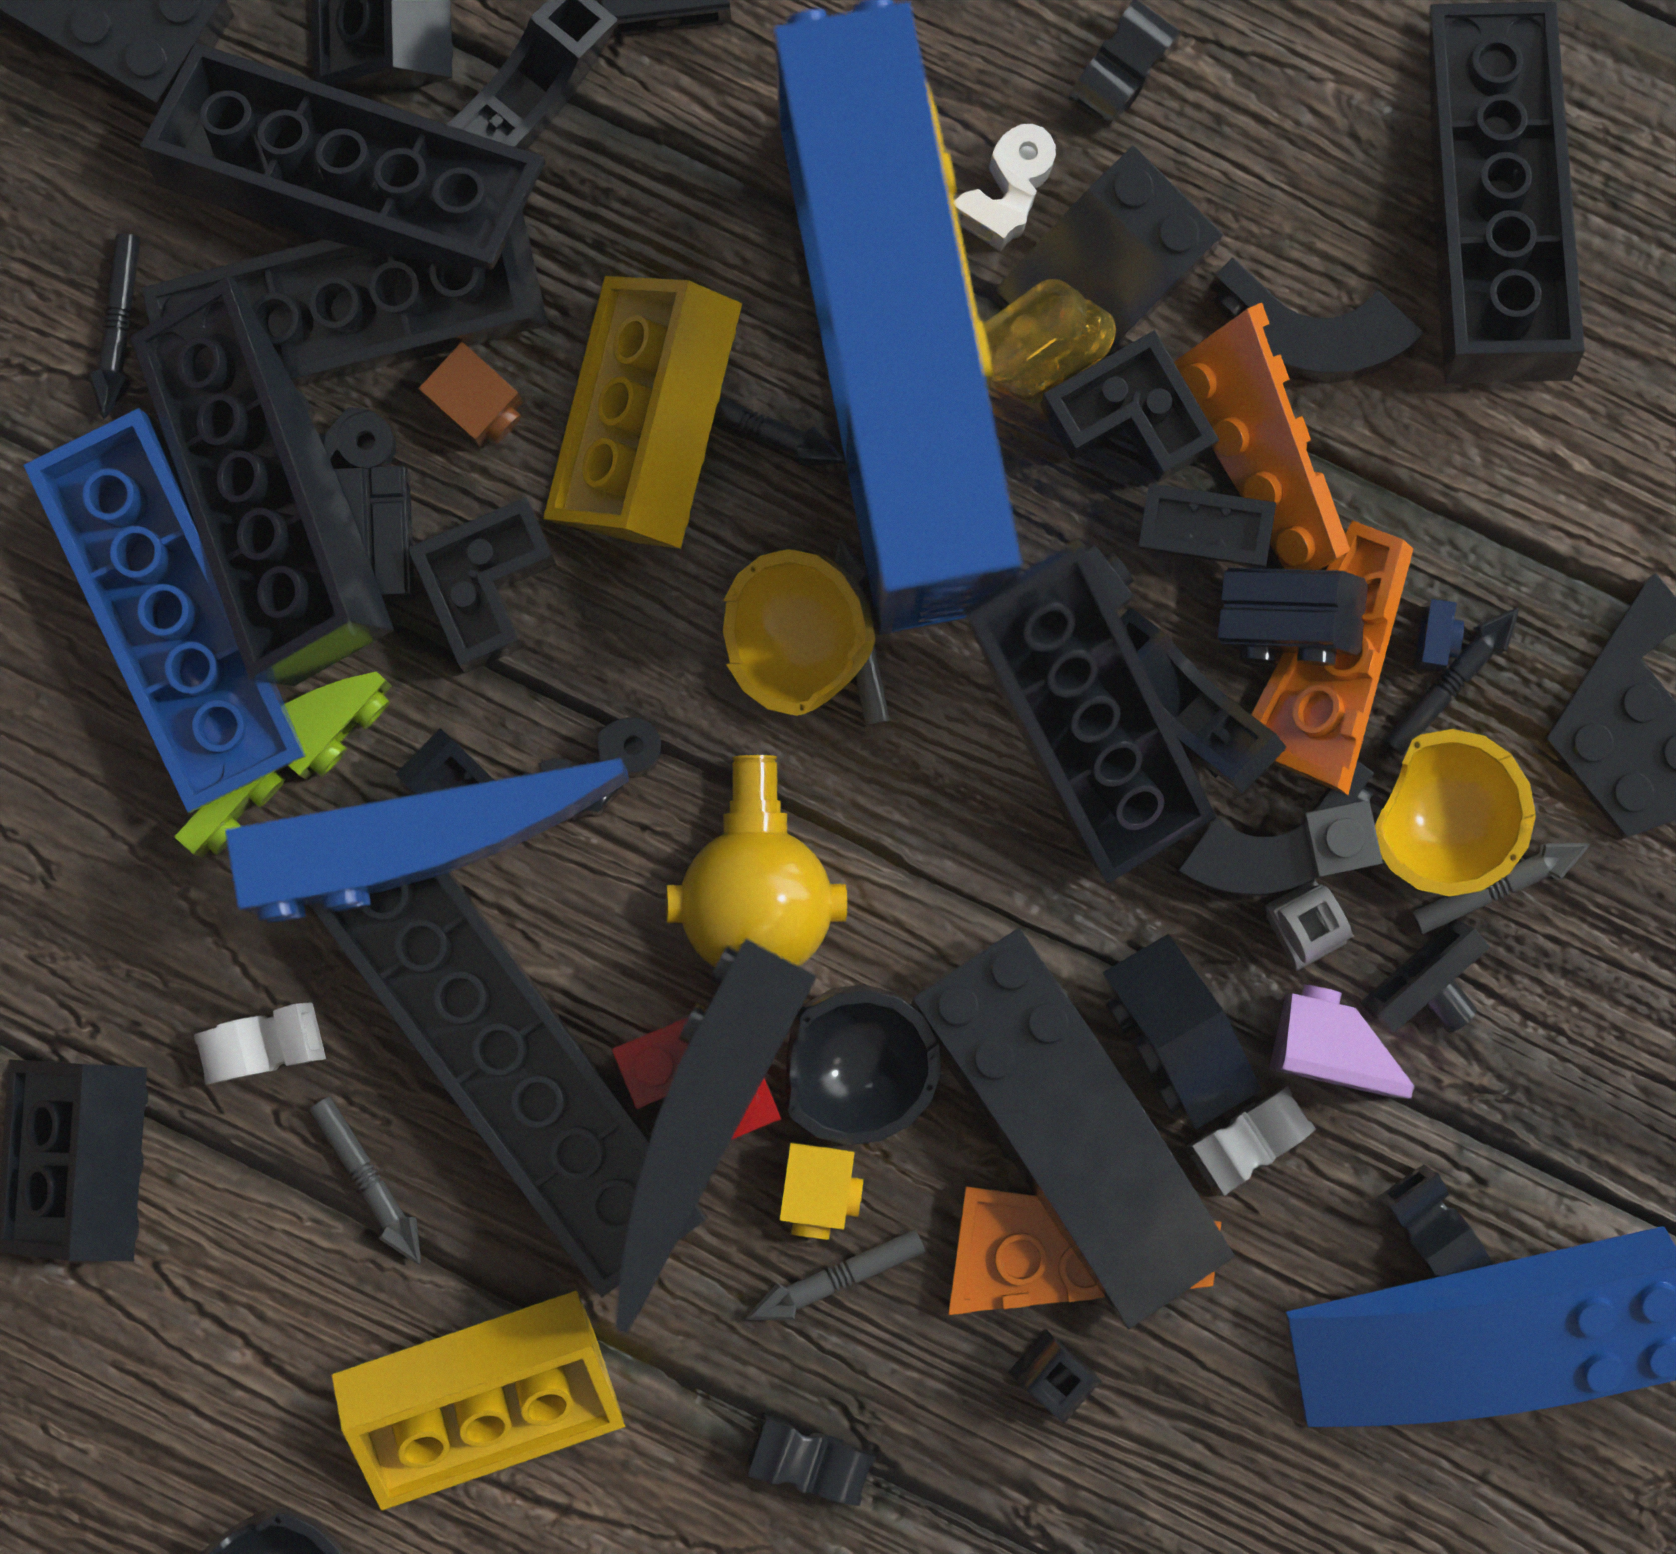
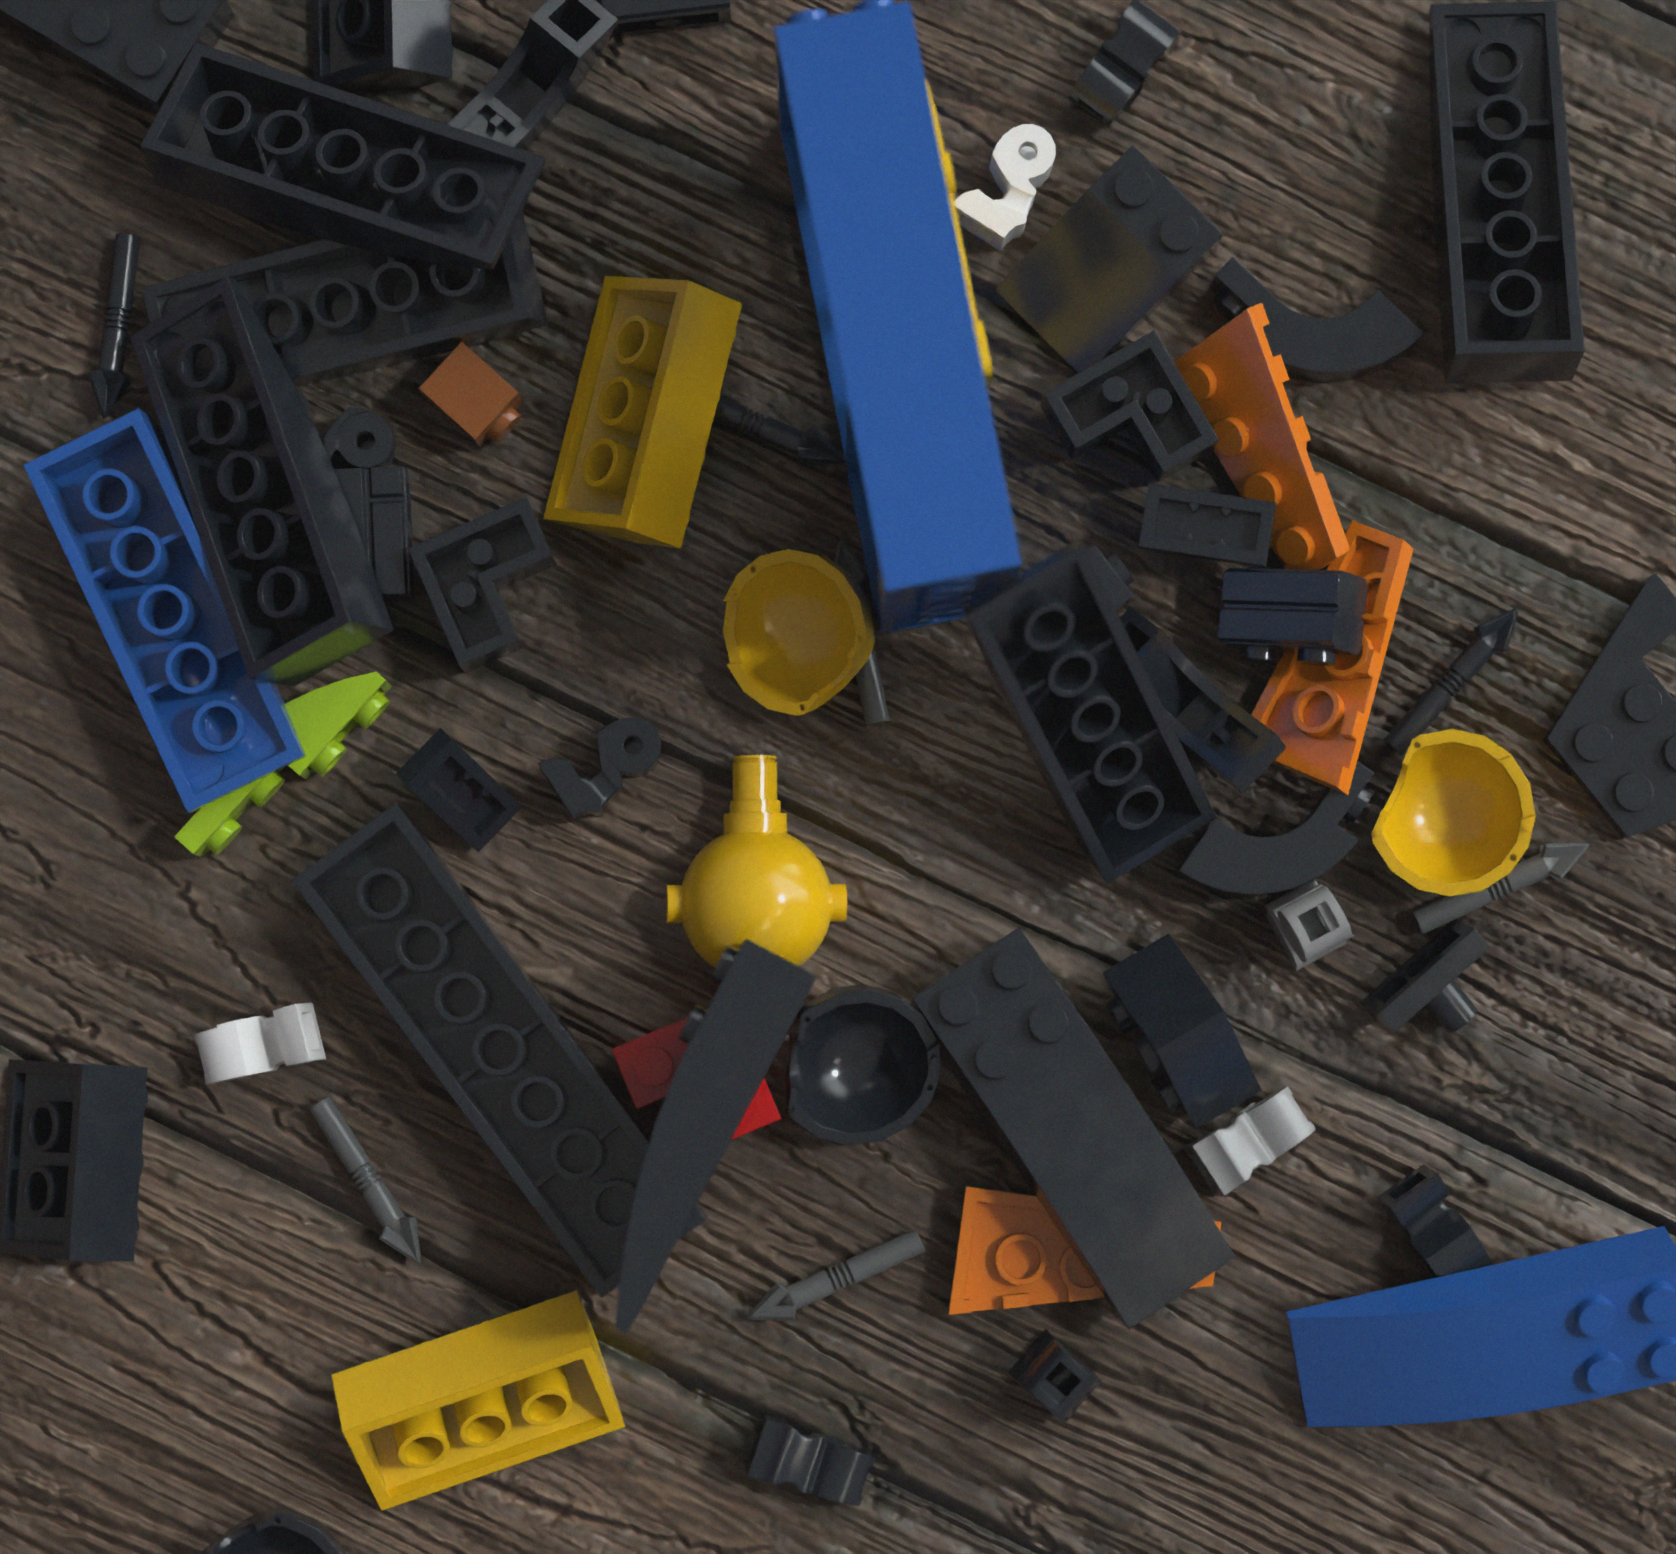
(400, 841): blue slope -> none
(819, 1190): yellow brick -> none
(1046, 339): clear yellow brick -> none
(1334, 1045): lavender slope -> none
(1342, 839): dark grey plate -> none
(1438, 635): dark blue plate -> none

